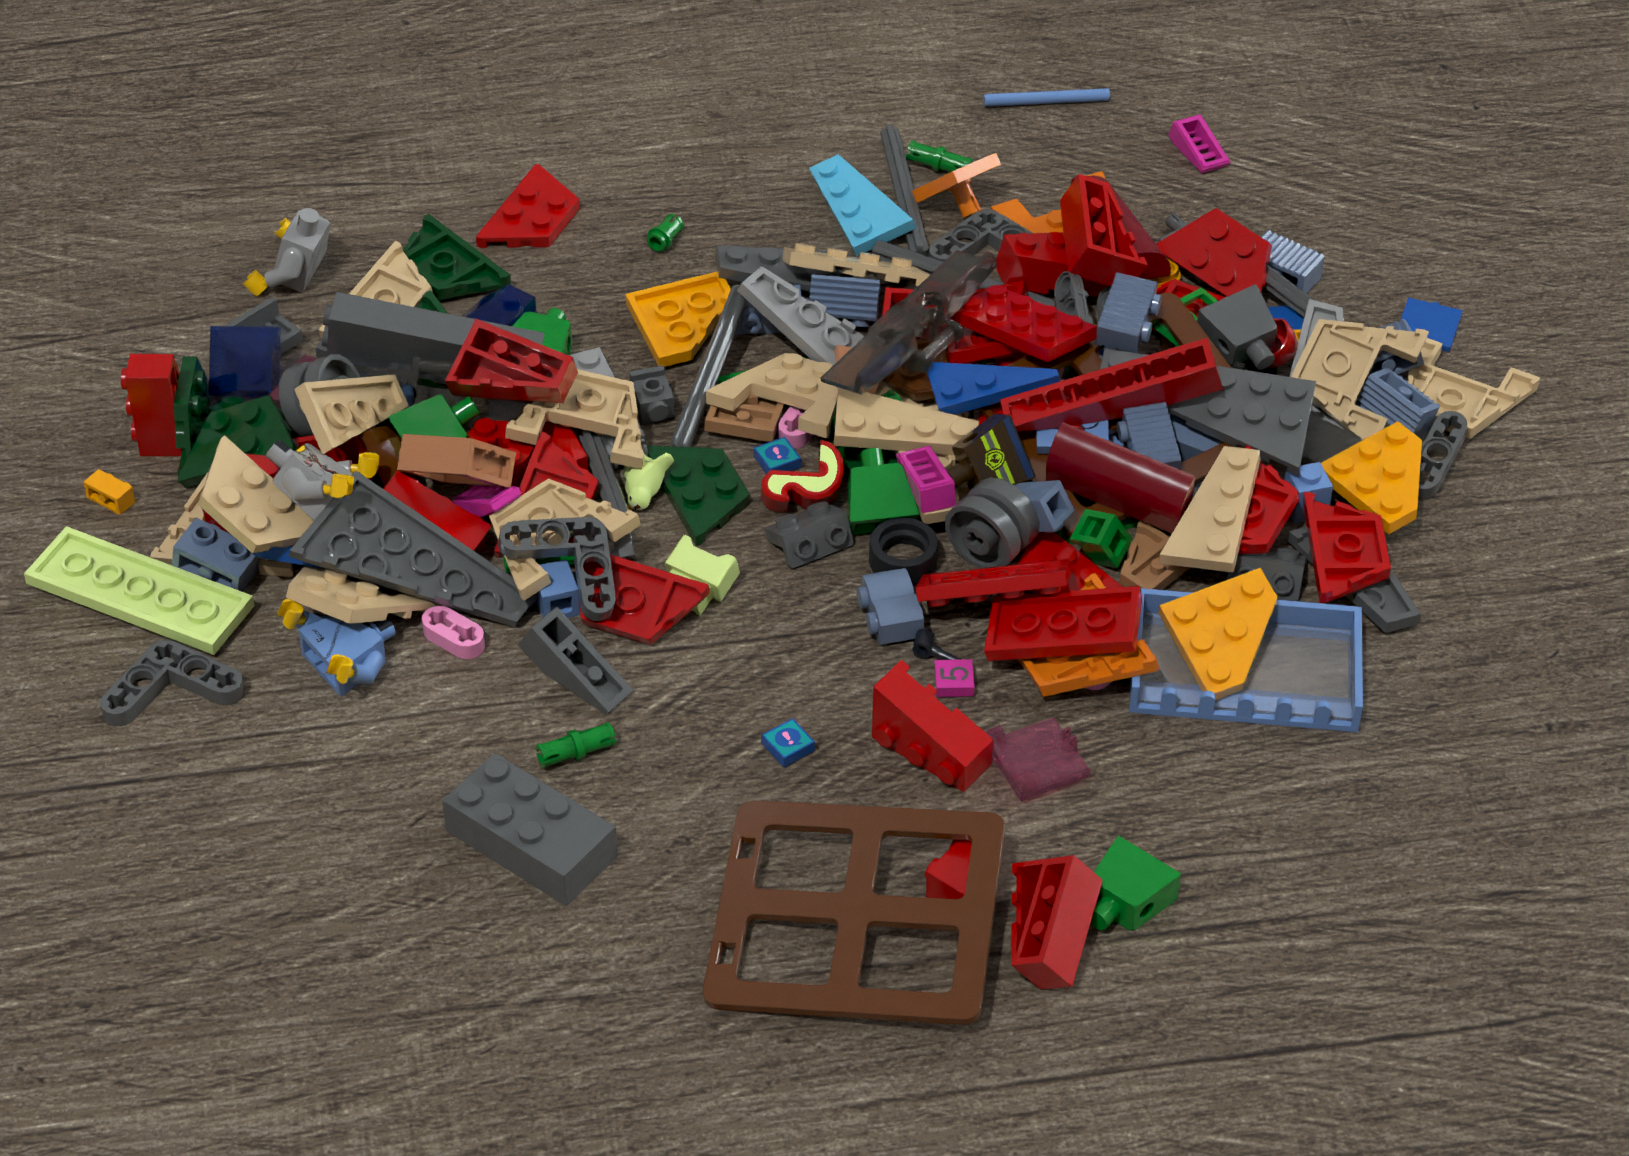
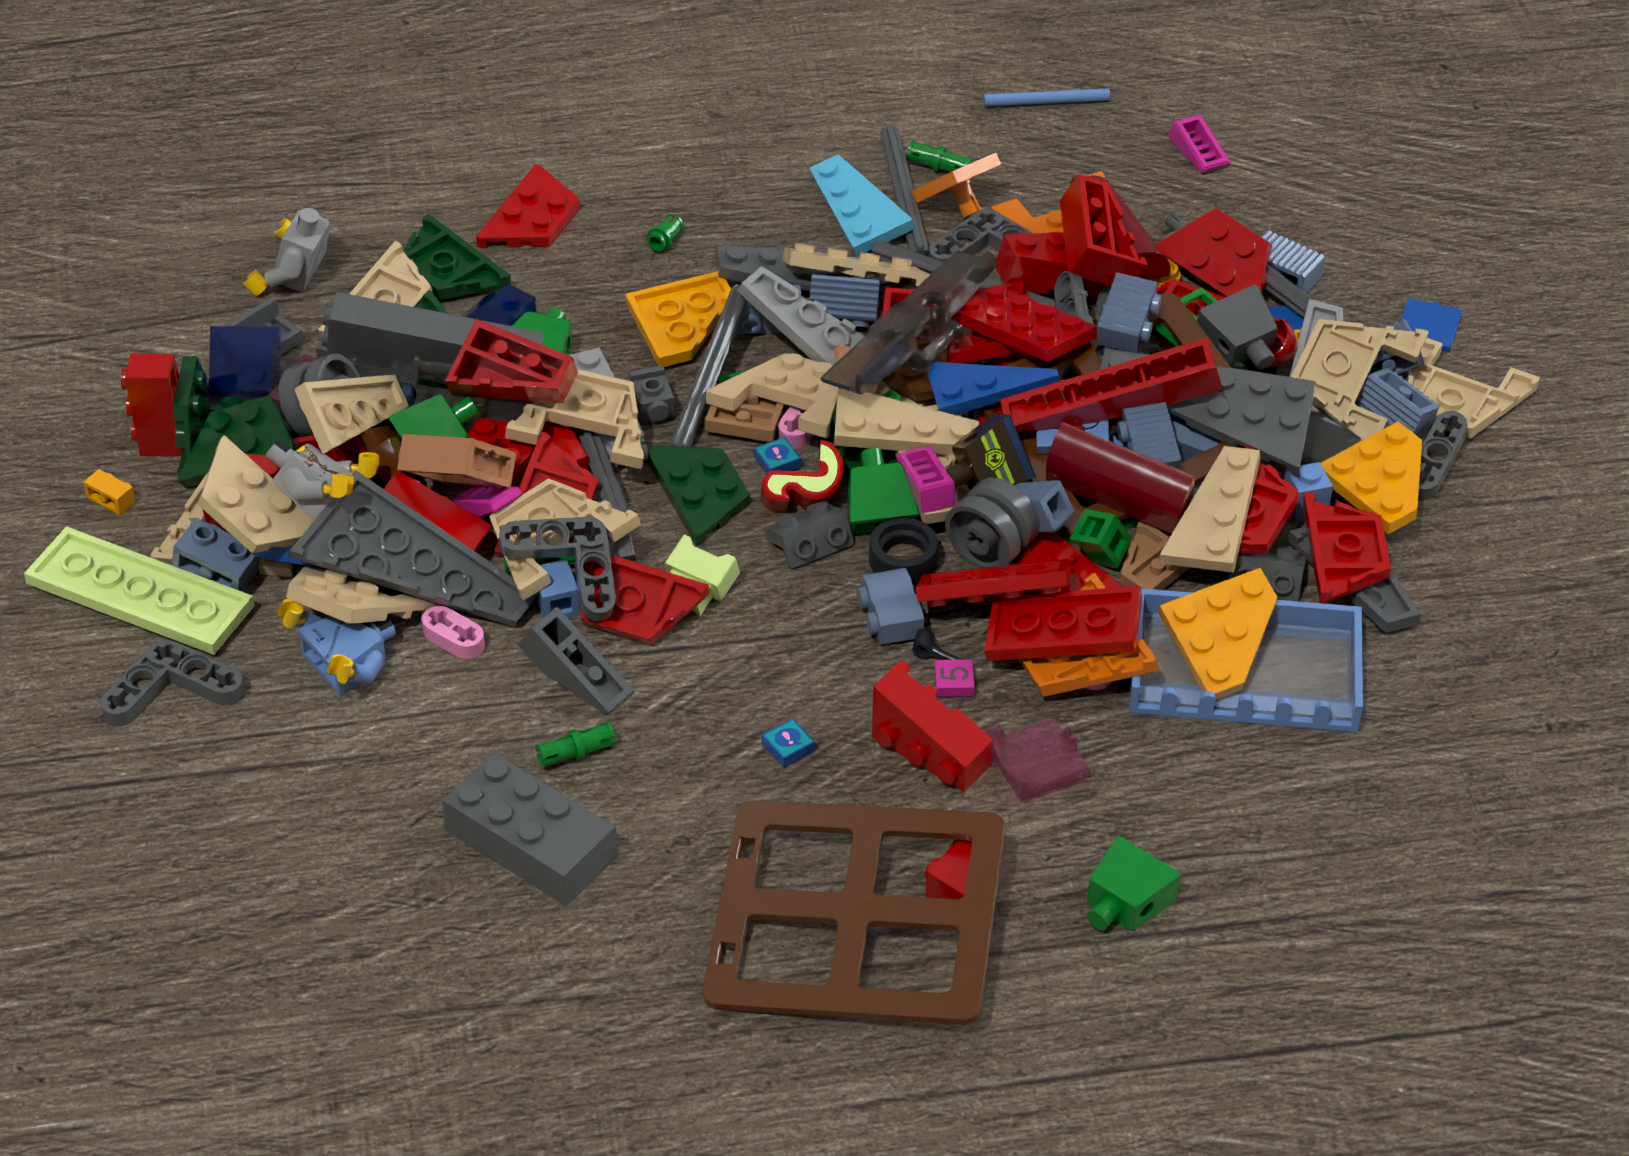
(645, 482): yellowish green animal -> none
(1052, 918): red wedge -> none

